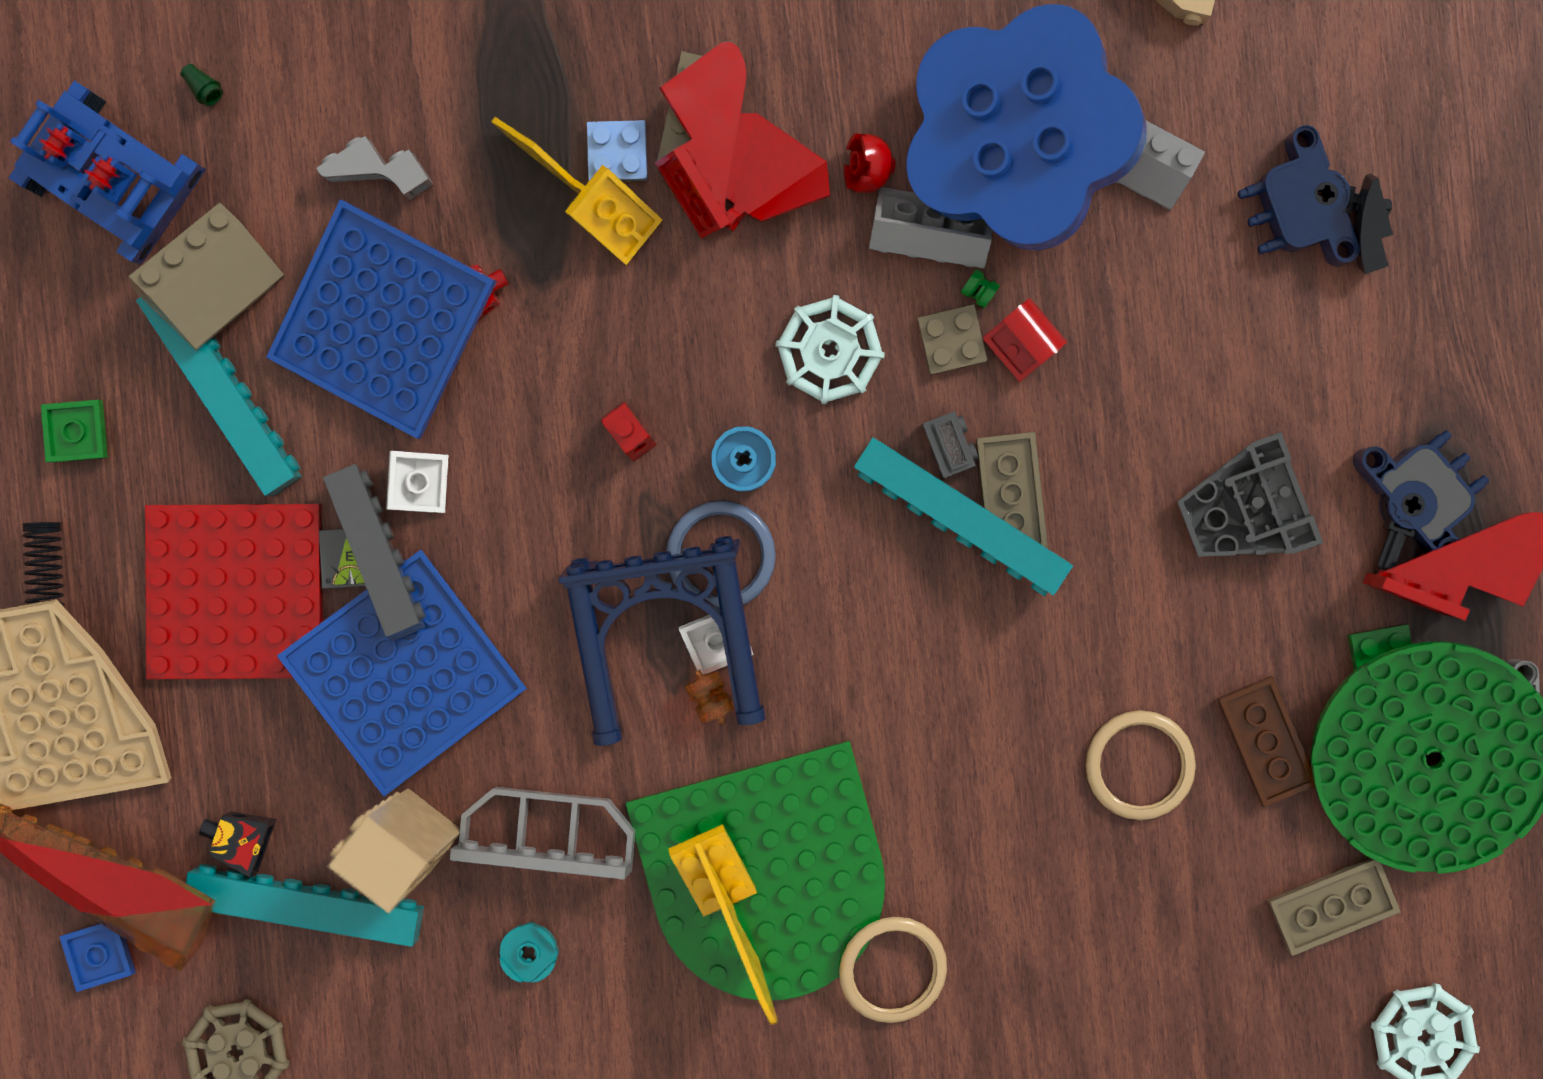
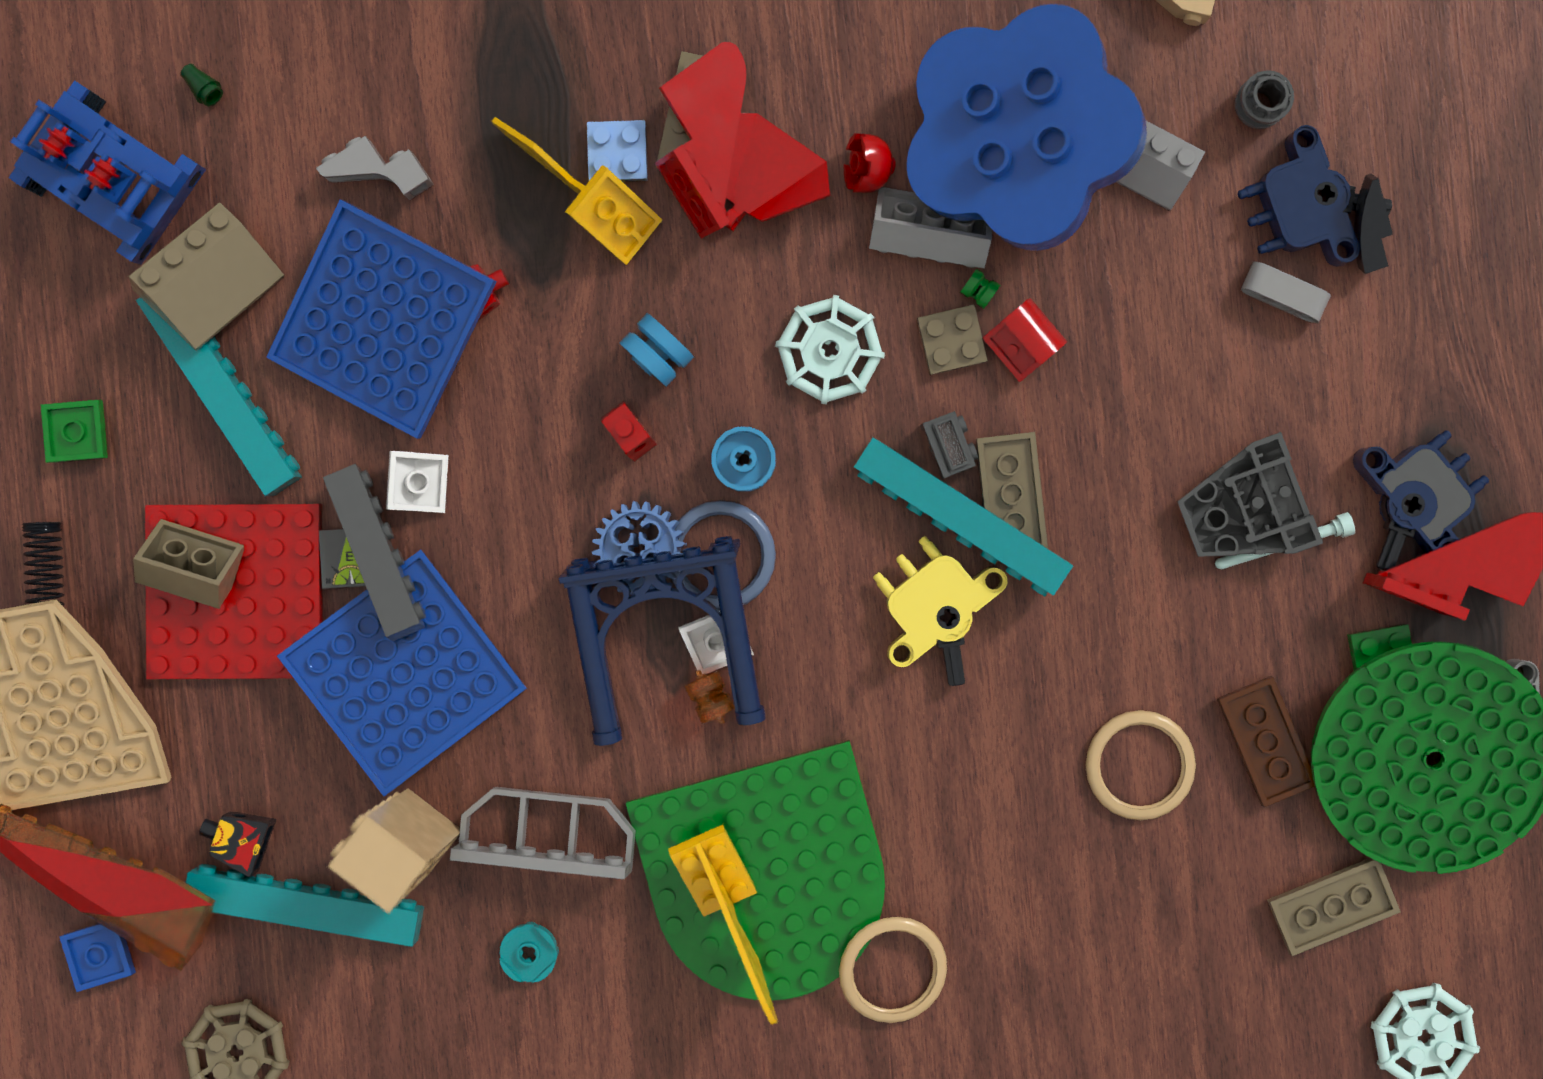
(188, 563): none -> dark tan slope
(612, 549): none -> medium blue gear
(656, 350): none -> dark azure wheel
(924, 597): none -> light yellow piece
(1275, 88): none -> dark grey piece
(1285, 292): none -> light grey beam
(1340, 526): none -> light aqua piece

